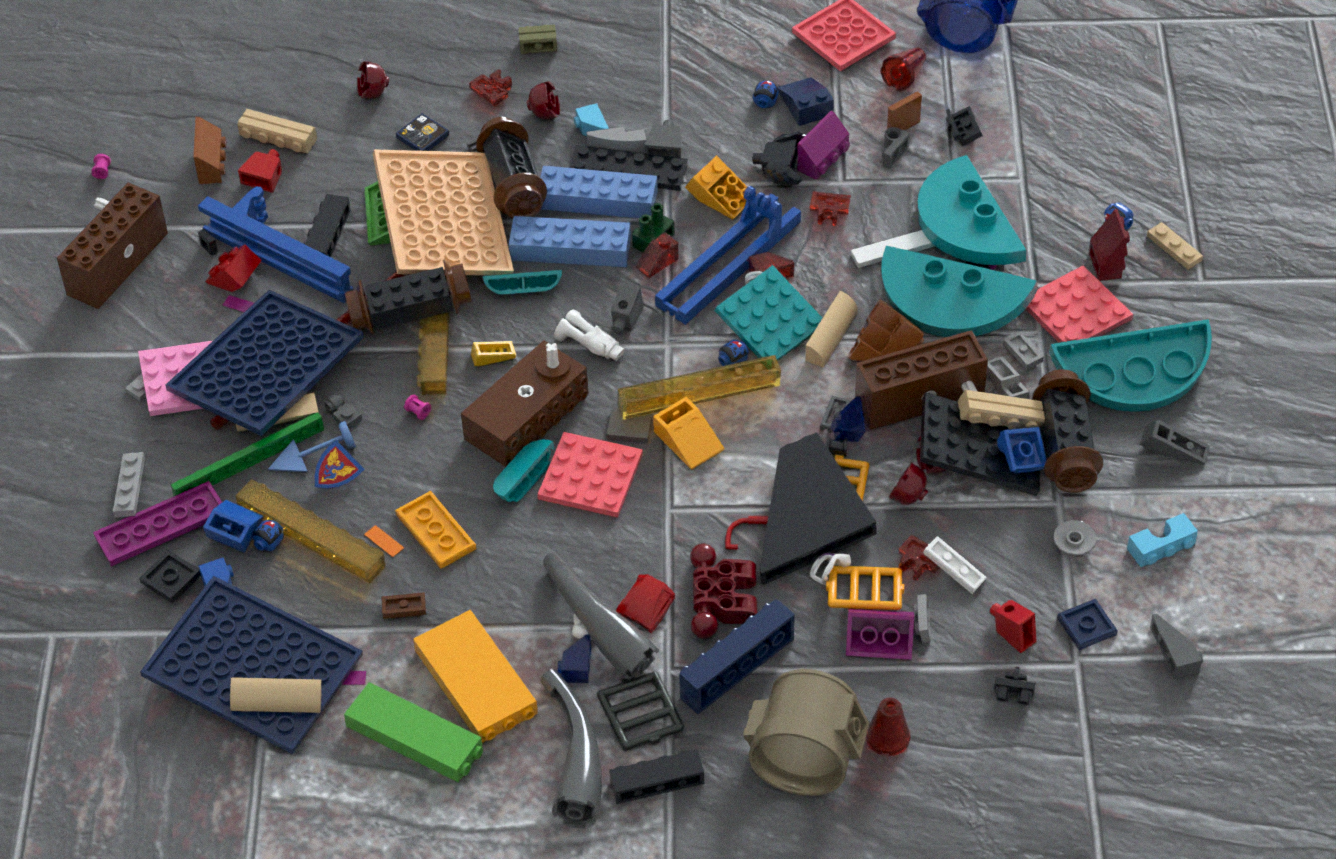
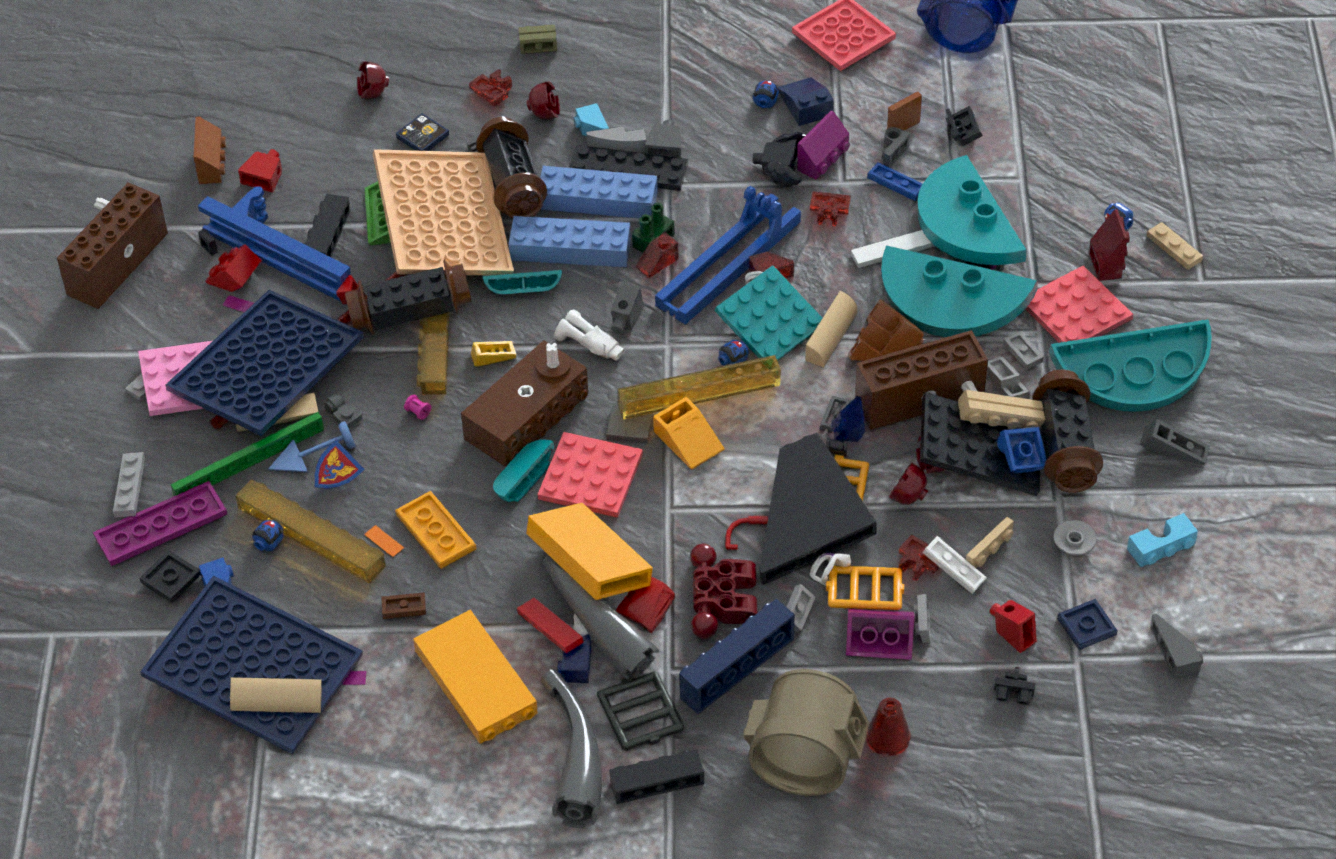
(101, 165): dark pink bush -> none
(232, 525): blue slope -> none
(277, 131): tan brick -> none
(348, 285): none -> red slope
(414, 732): bright green brick -> none
(550, 625): none -> red tile
(589, 551): none -> light orange brick
(718, 188): light orange slope -> none
(800, 605): none -> light grey plate
(895, 181): none -> blue tile
(902, 68): clear red cone -> none
(991, 543): none -> tan plate

